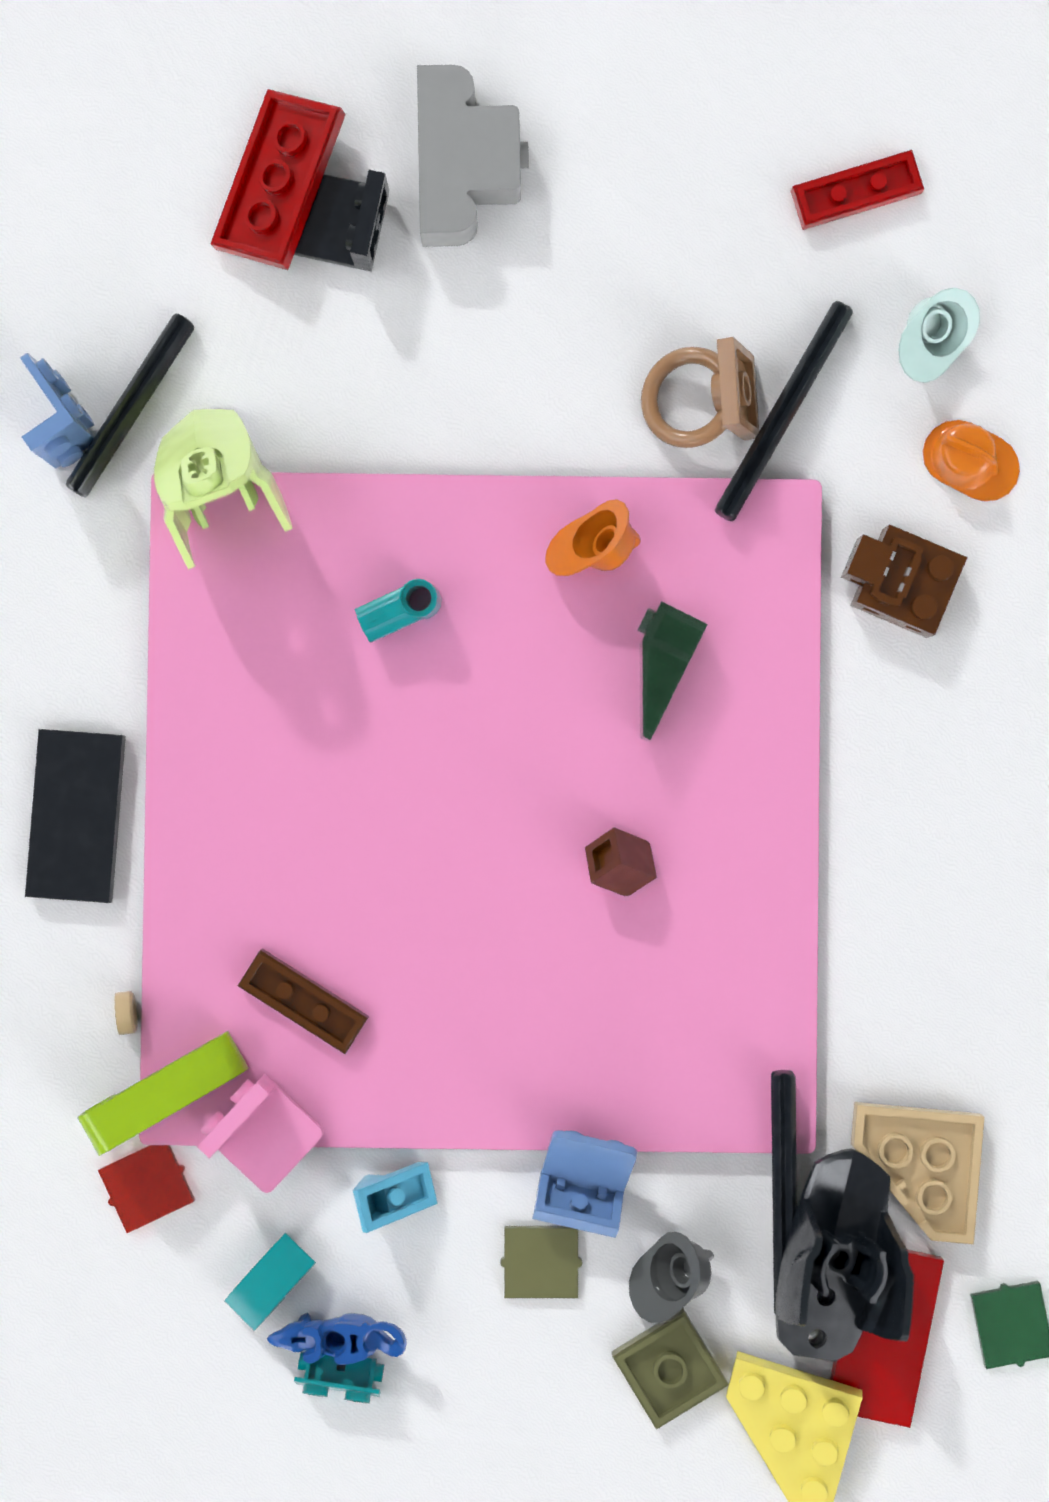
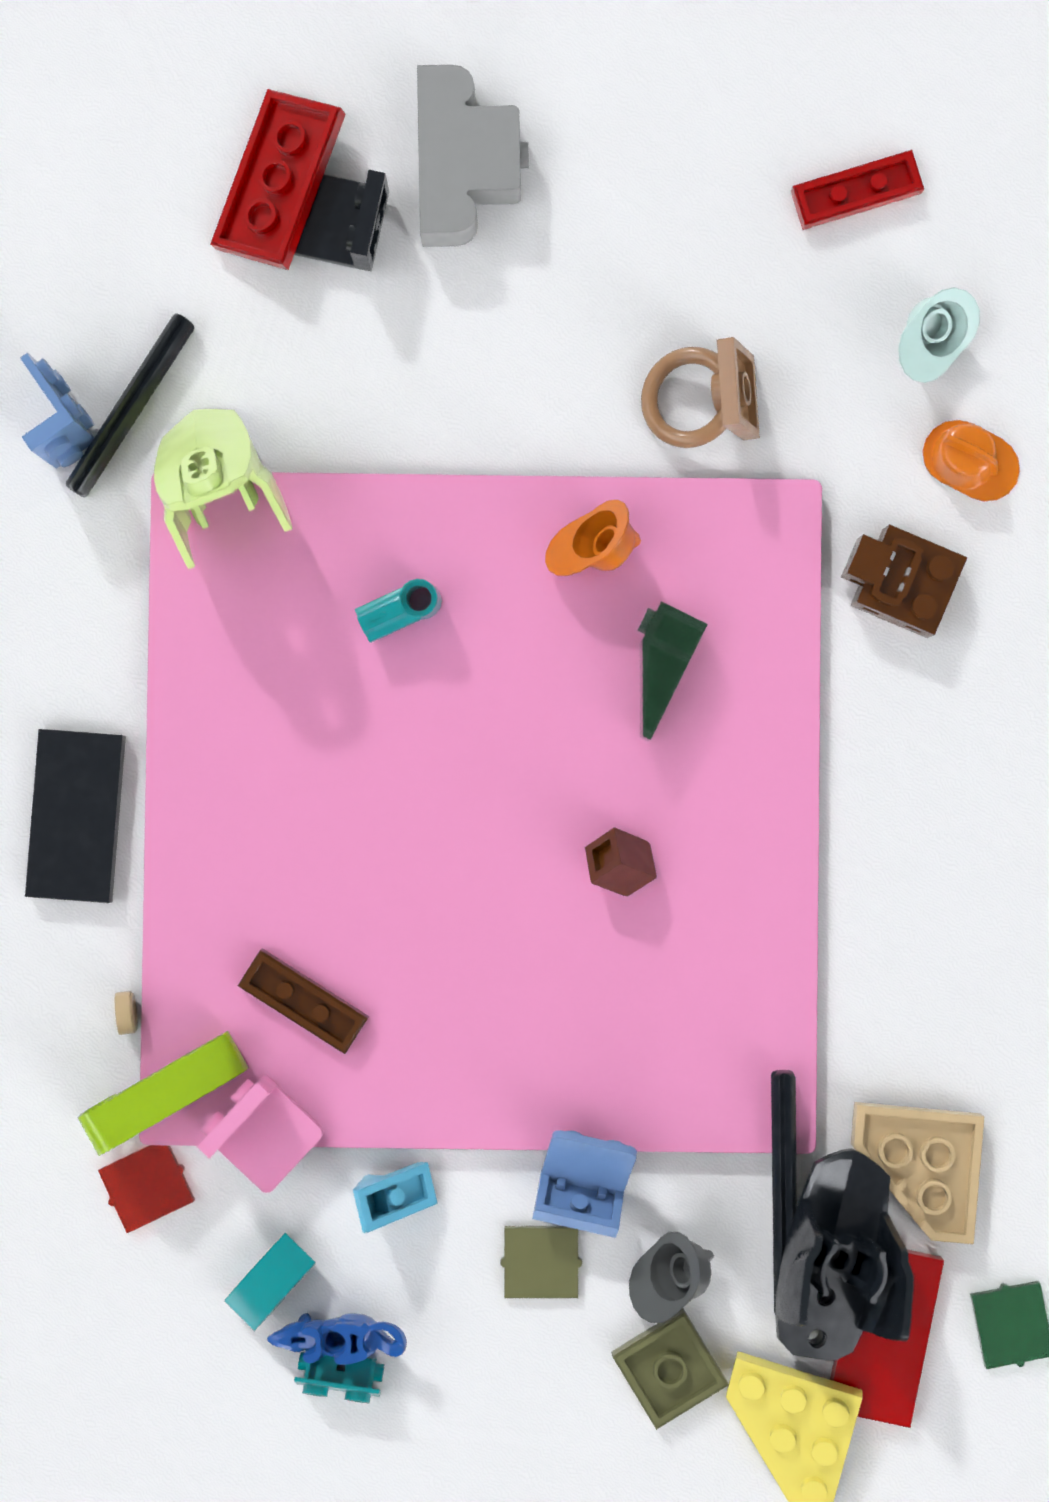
(783, 411): black axle -> none

